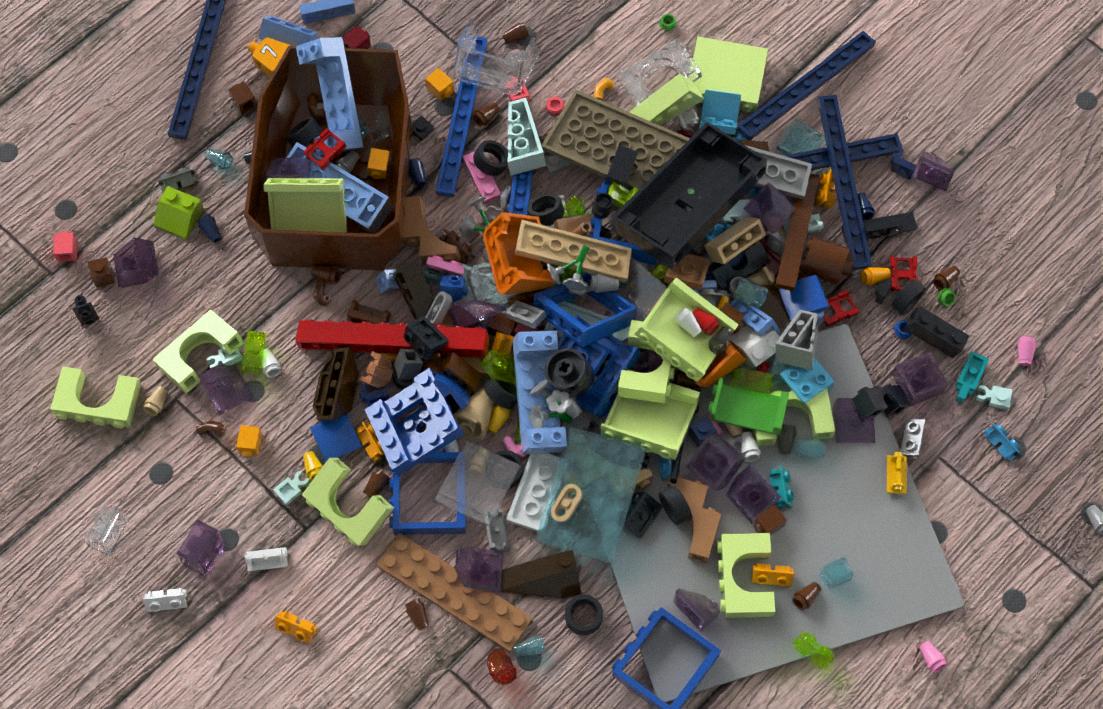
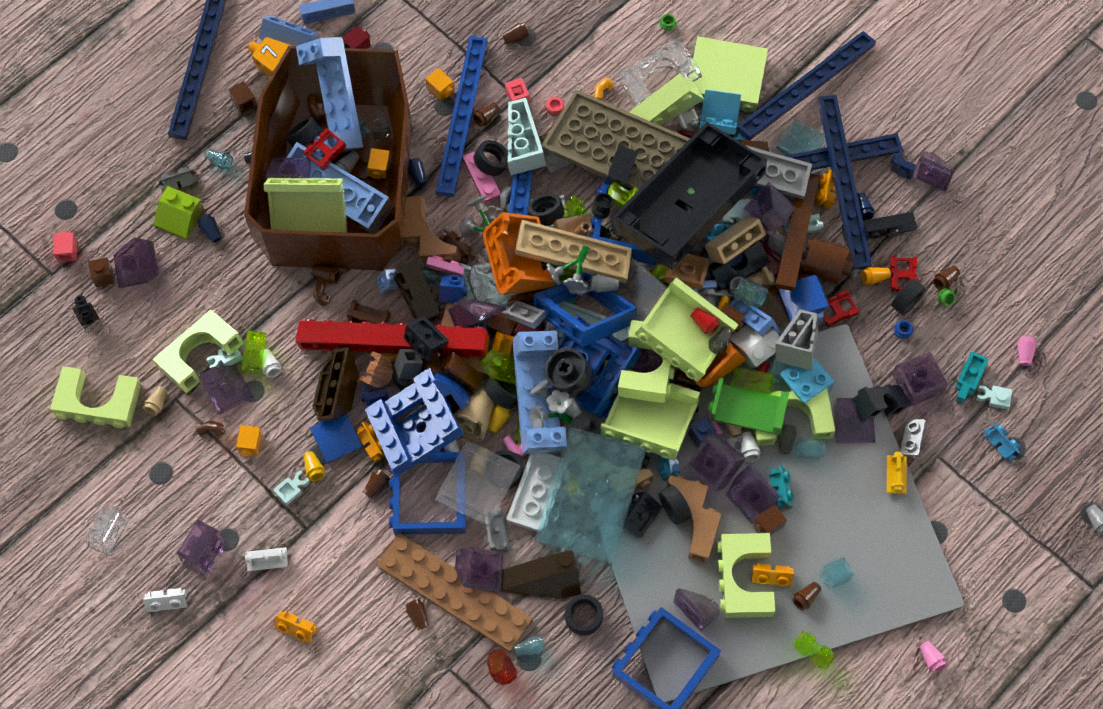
(322, 495): yellowish green arch -> none
(422, 128): black plate -> none
(439, 308): light grey plate -> none
(490, 70): clear windscreen -> none
(564, 502): tan plate -> none
(675, 466): black bar -> none
(688, 322): white cone -> none
(882, 291): black plate -> none
(936, 332): black brick -> none

